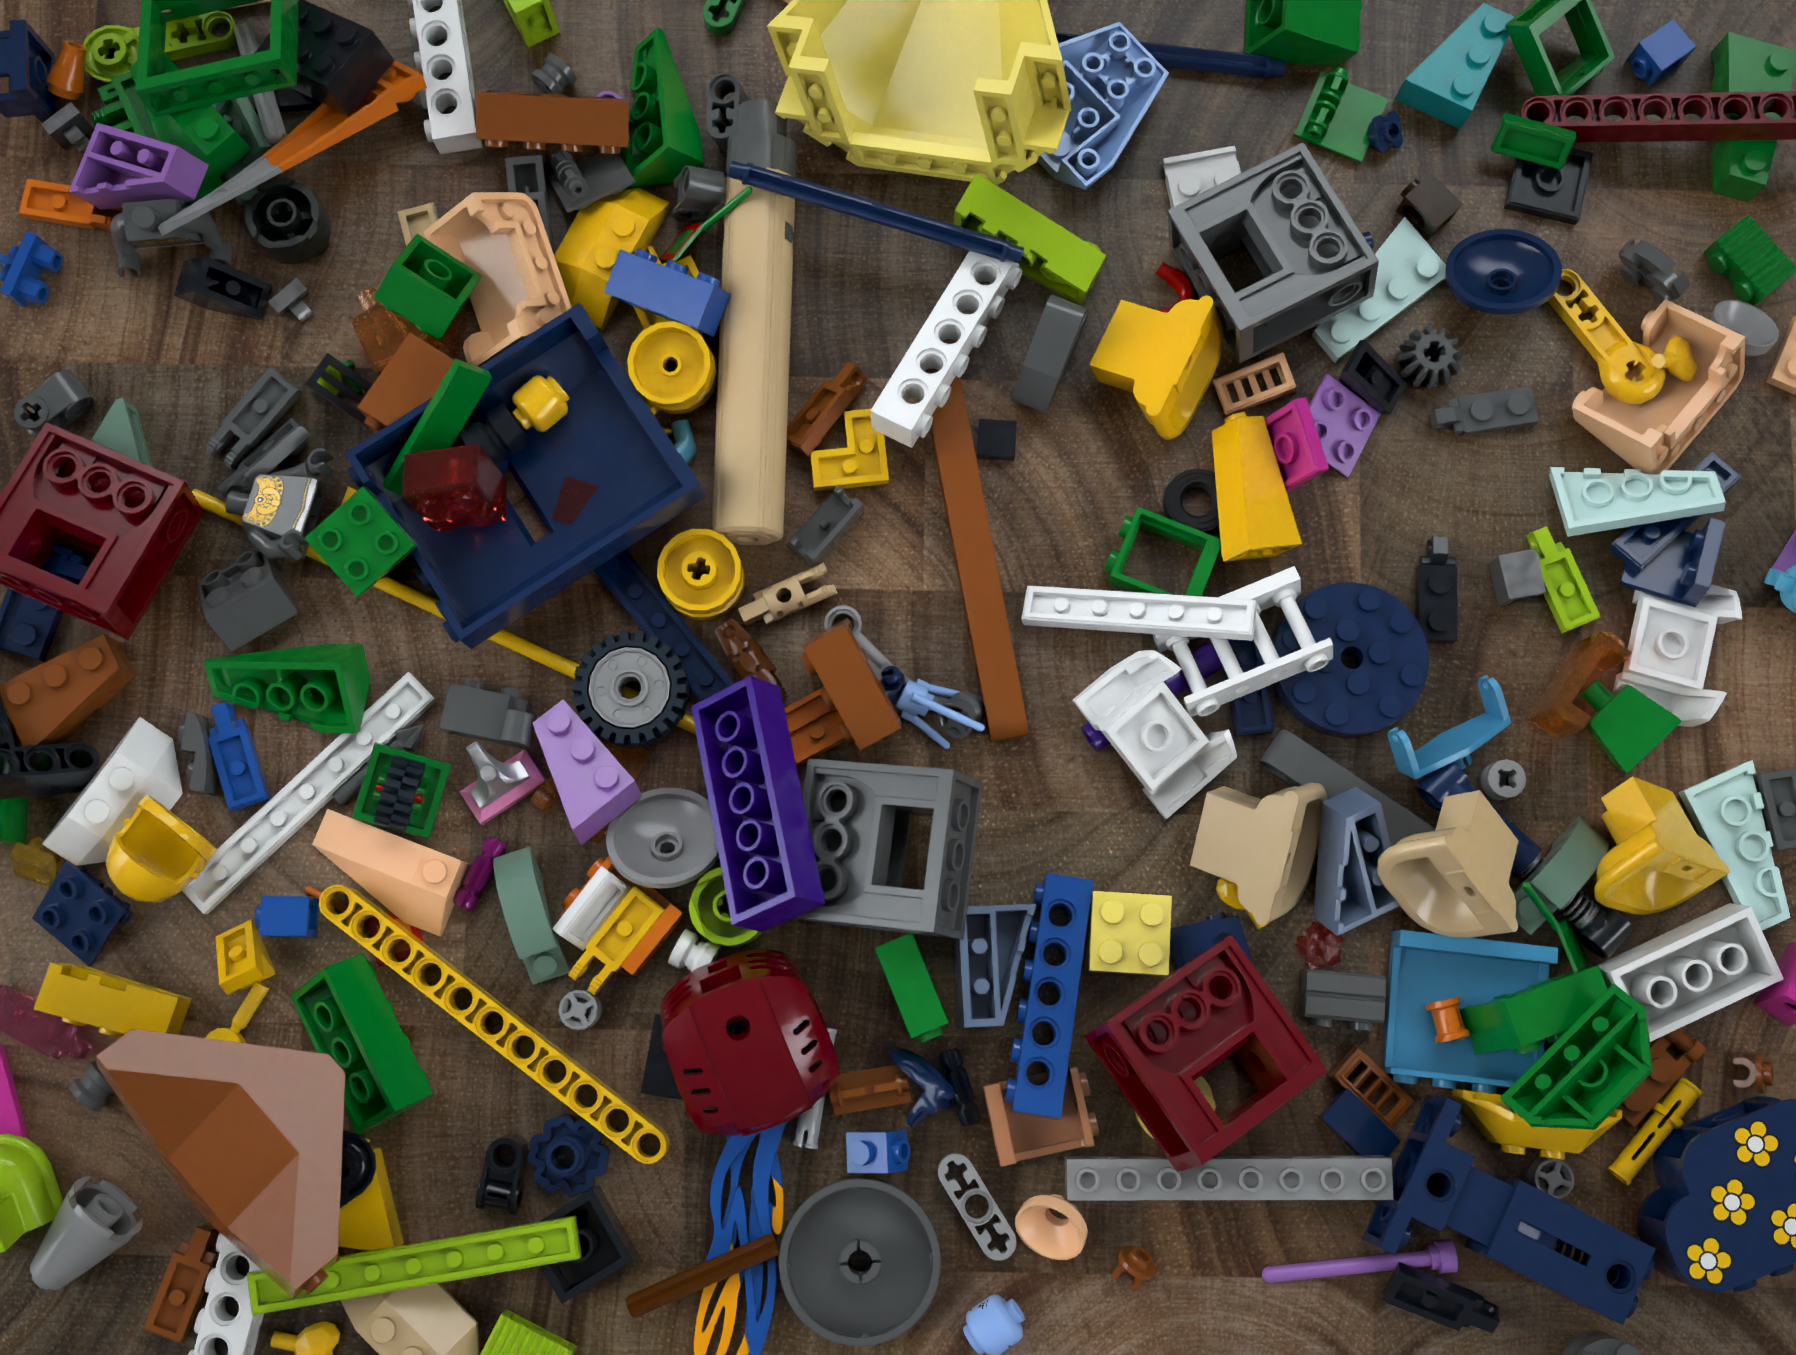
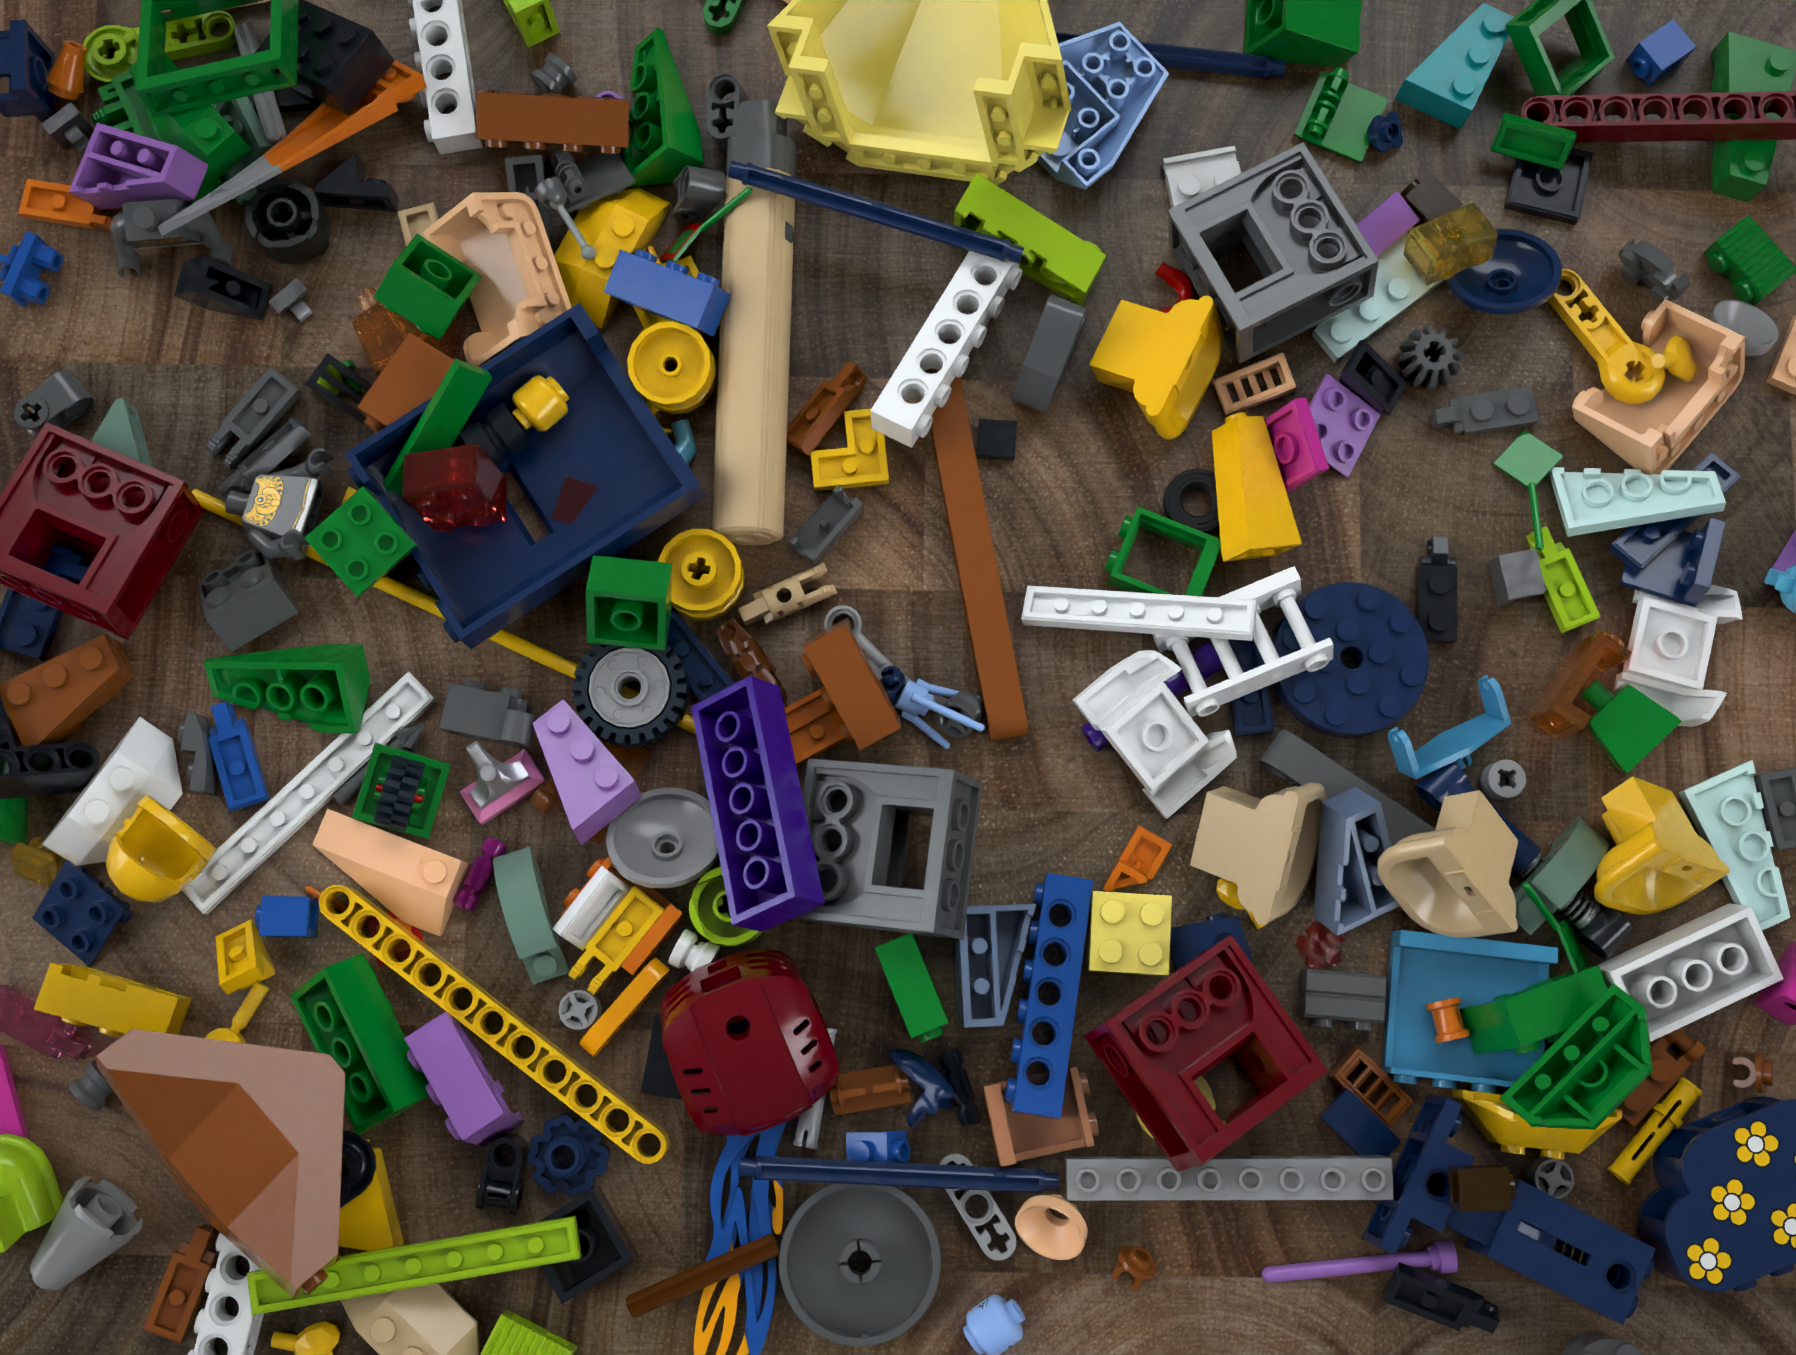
(347, 189): none -> black slope
(460, 1082): none -> medium lavender wedge
(553, 196): none -> hinge
(624, 1007): none -> light orange beam
(628, 602): none -> green brick
(898, 1174): none -> dark blue piece
(1138, 860): none -> orange slope
(1387, 223): none -> medium lavender tile
(1450, 244): none -> clear yellow brick
(1481, 1188): none -> dark brown brick
(1529, 463): none -> piece

